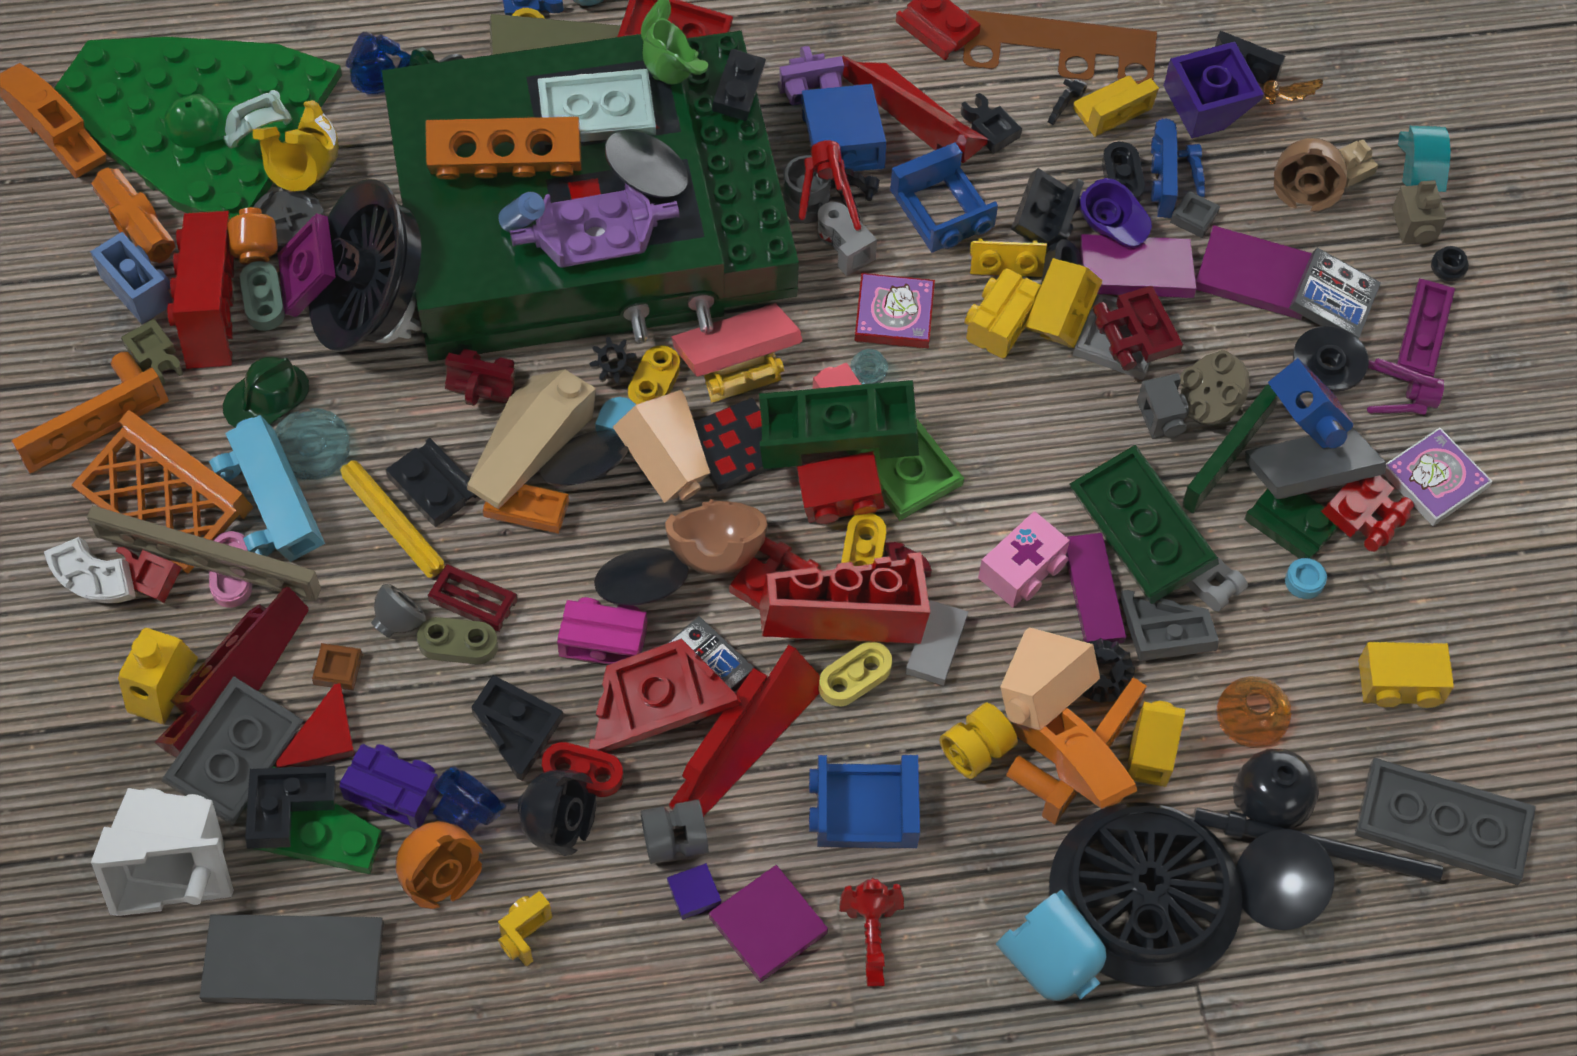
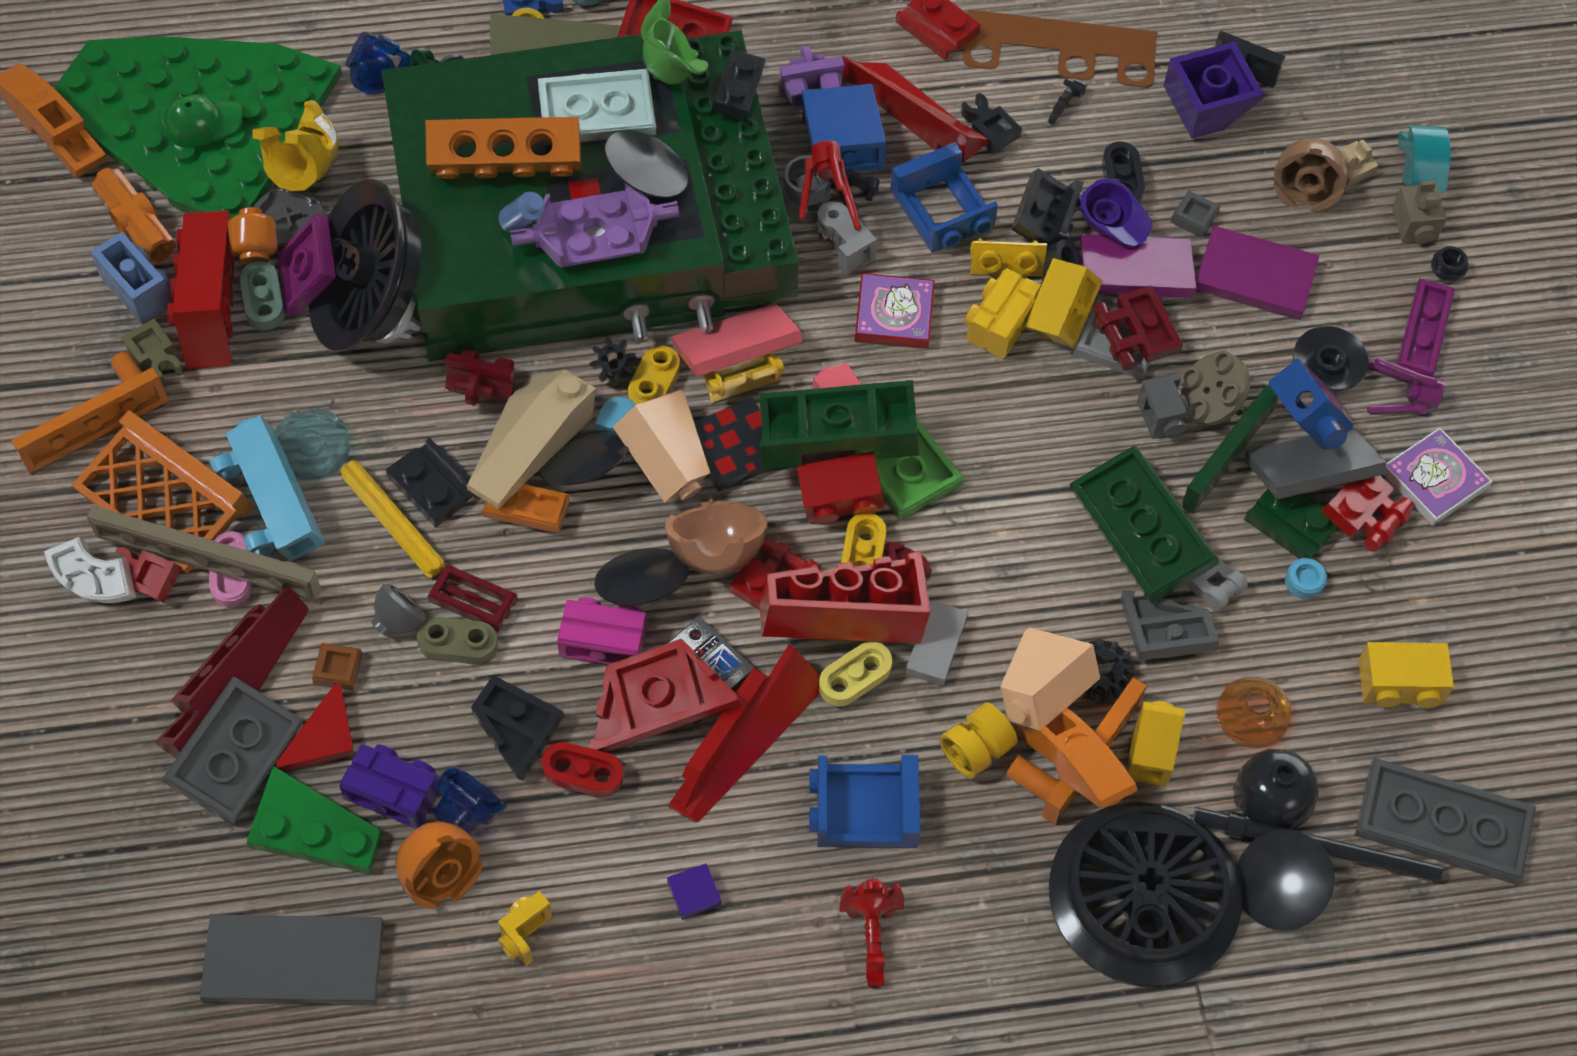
(158, 667): yellow torso -> none
(161, 853): white piece -> none
(237, 128): light aqua helmet -> none
(268, 390): dark green piece -> none
(279, 792): black plate -> none
(557, 810): black cylinder -> none
(659, 833): dark grey wheel -> none
(768, 923): magenta tile -> none
(872, 359): clear light blue plate -> none
(1024, 560): bright pink brick -> none
(1056, 949): medium azure cylinder -> none
(1094, 589): magenta tile -> none
(1115, 104): yellow panel -> none
(1165, 165): blue hinge -> none
(1194, 154): blue piece -> none
(1295, 91): clear orange piece -> none
(1334, 293): tile -> none

